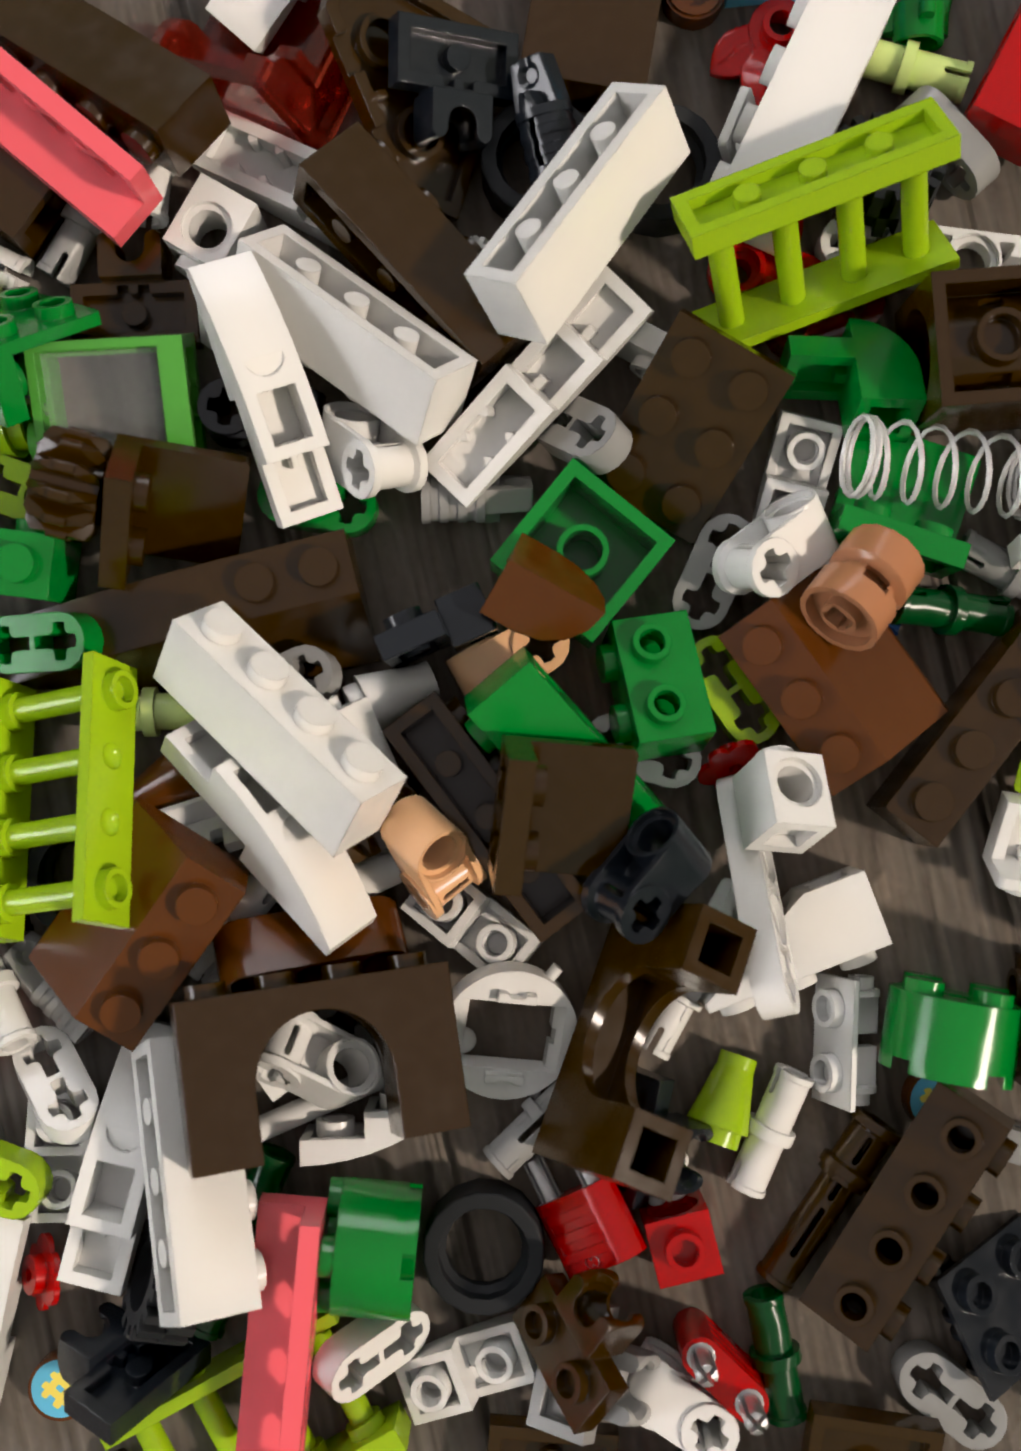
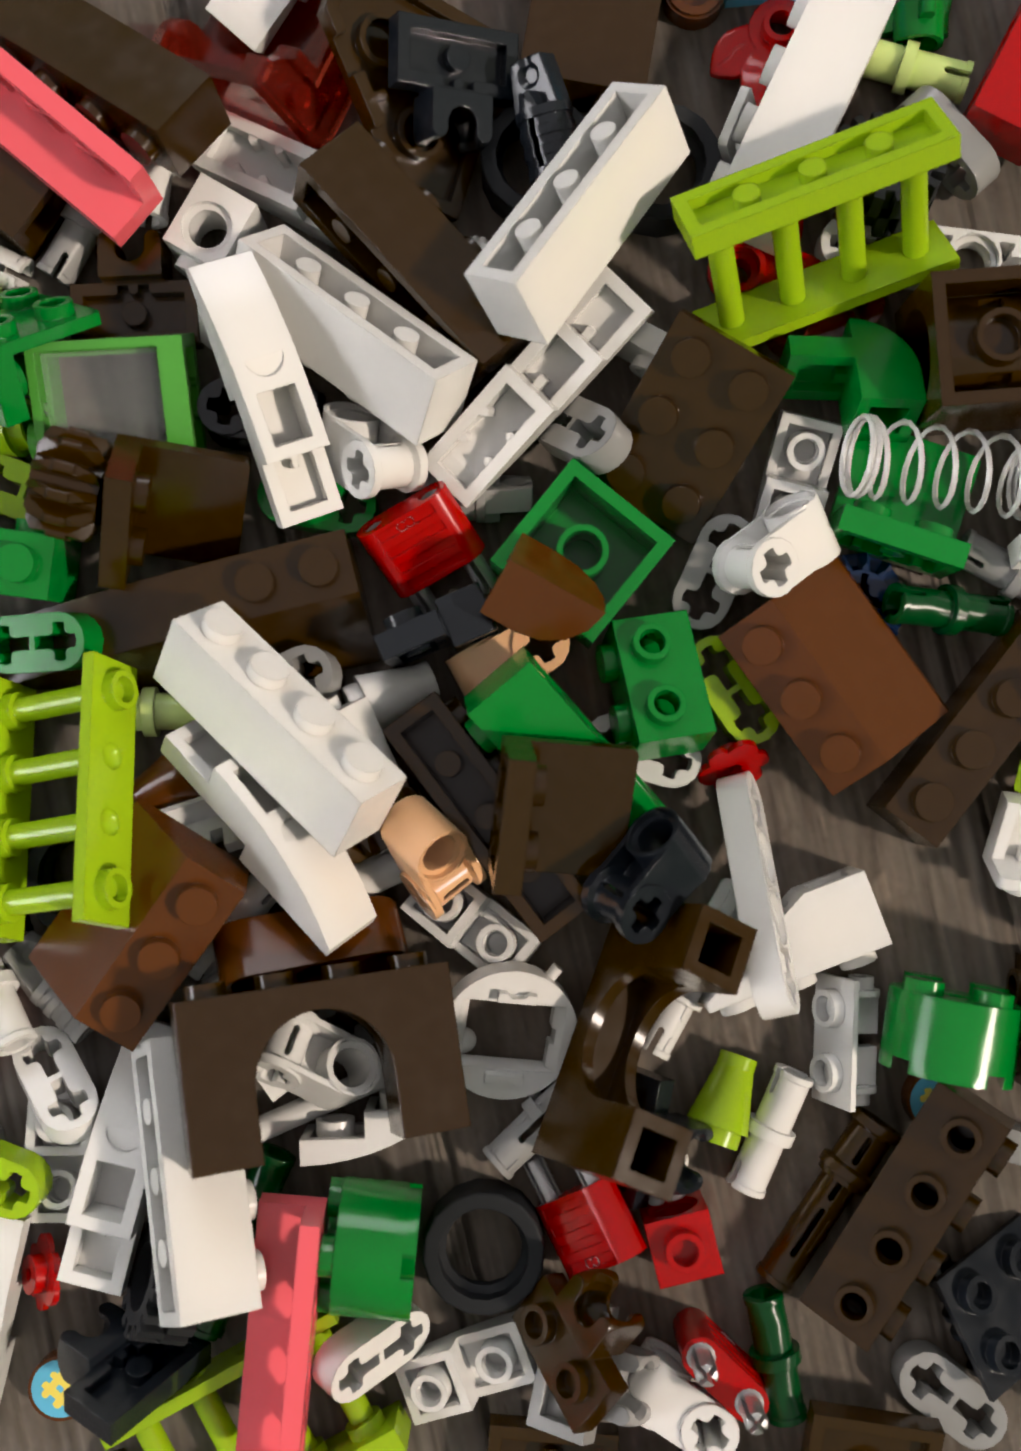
(424, 542): none -> red piece
(783, 800): white brick -> none
(862, 587): nougat wheel -> none

